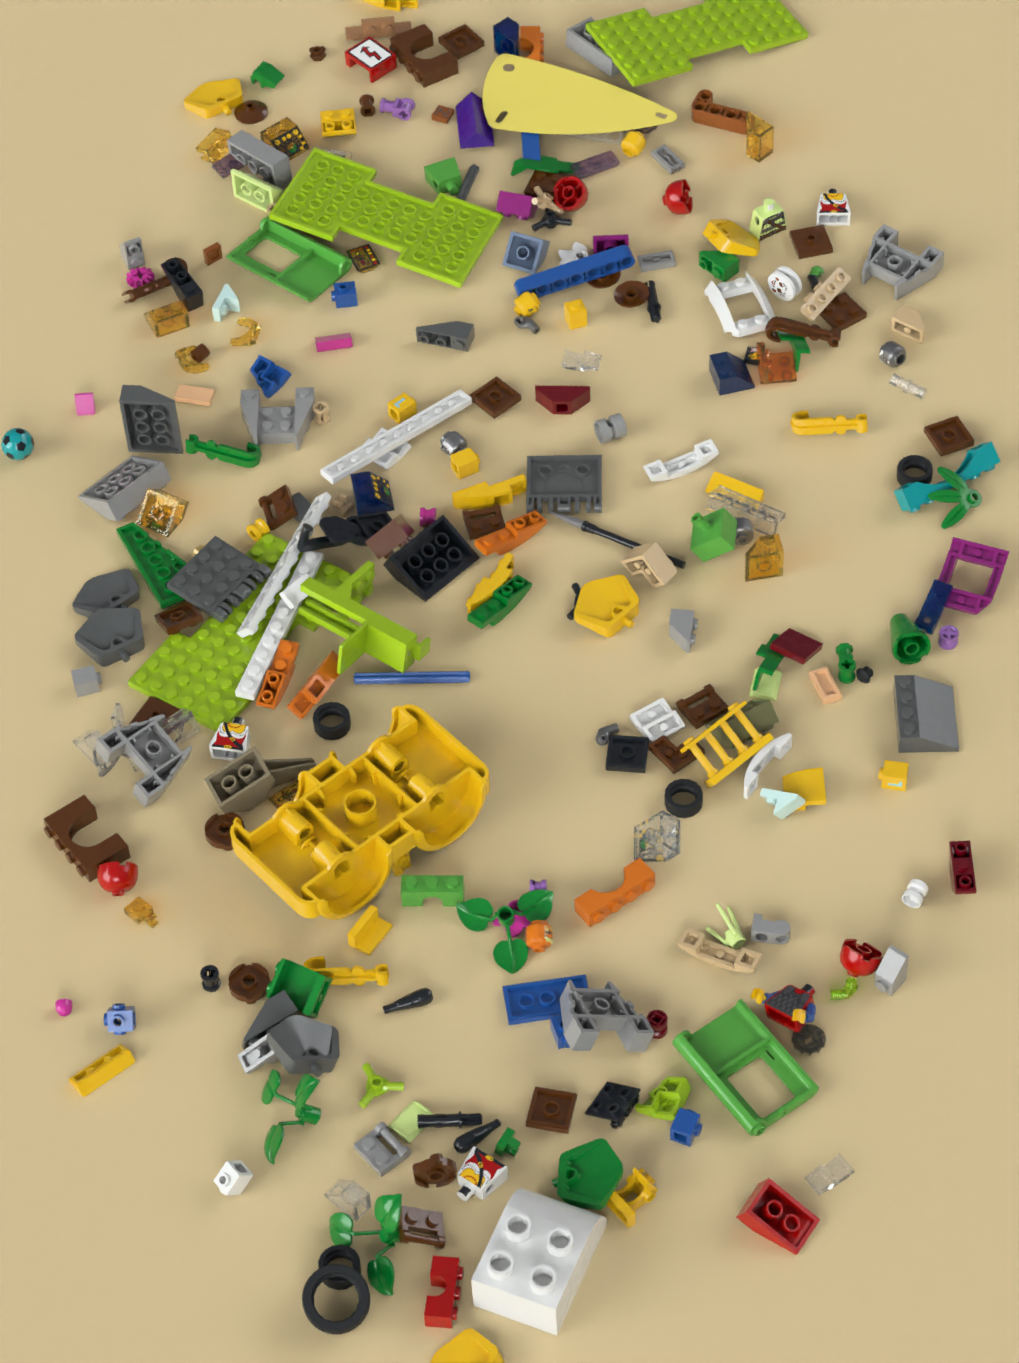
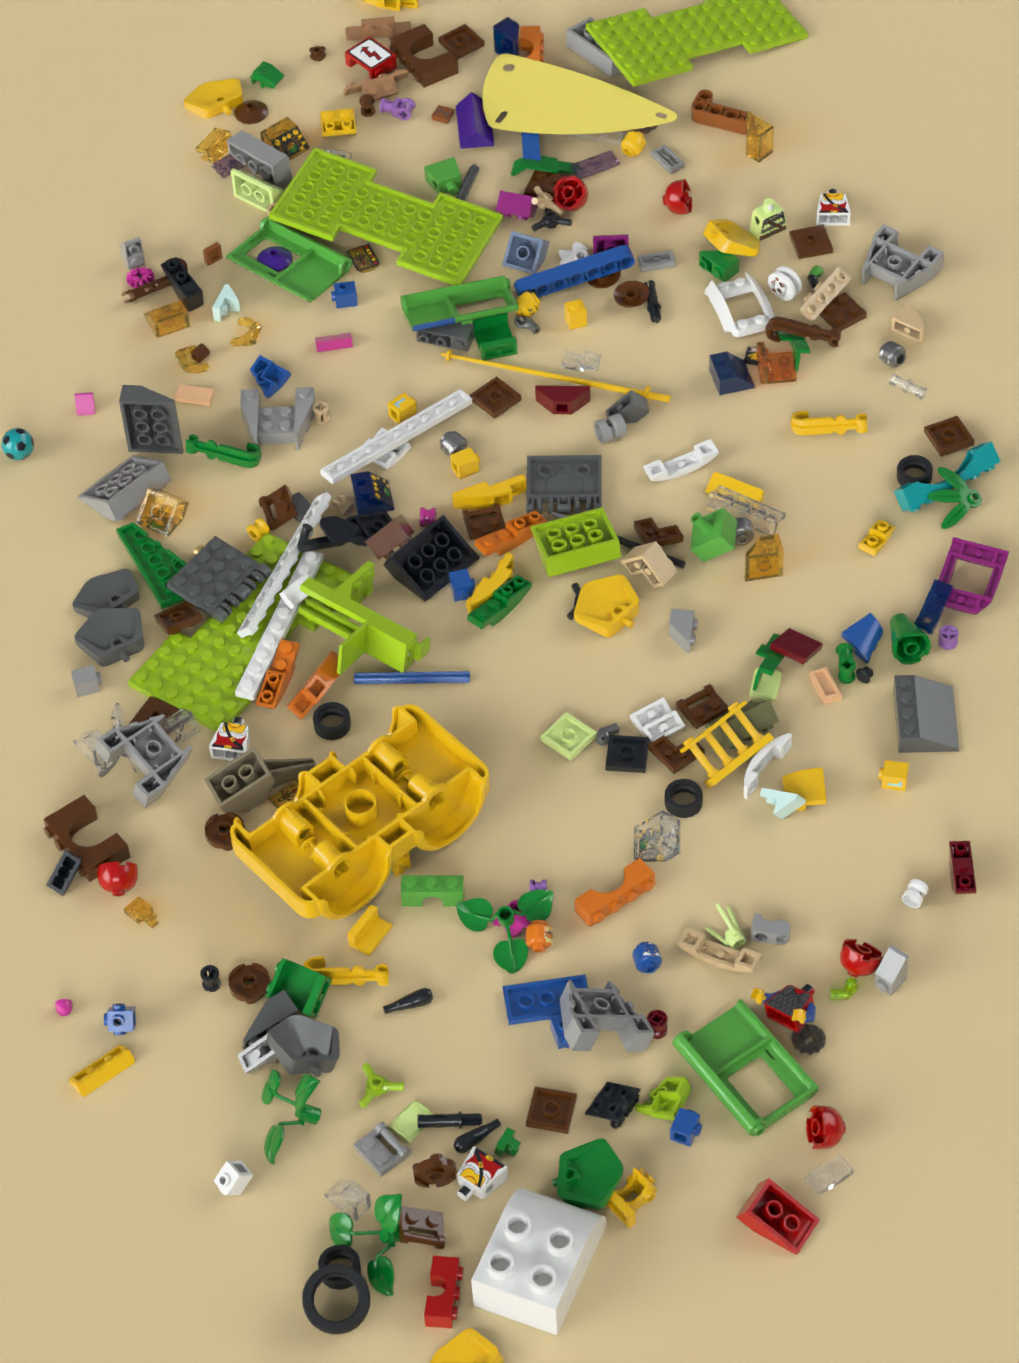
(64, 872): none -> black slope
(275, 258): none -> dark purple dish
(380, 87): none -> medium nougat bracket
(437, 306): none -> bright green piece
(461, 584): none -> blue brick
(494, 337): none -> green panel
(568, 736): none -> yellowish green plate
(576, 542): none -> lime slope
(620, 389): none -> yellow piece
(630, 406): none -> dark grey slope
(647, 957): none -> blue head
(663, 536): none -> reddish brown plate
(824, 1127): none -> red cylinder
(864, 636): none -> blue slope
(877, 537): none -> yellow slope

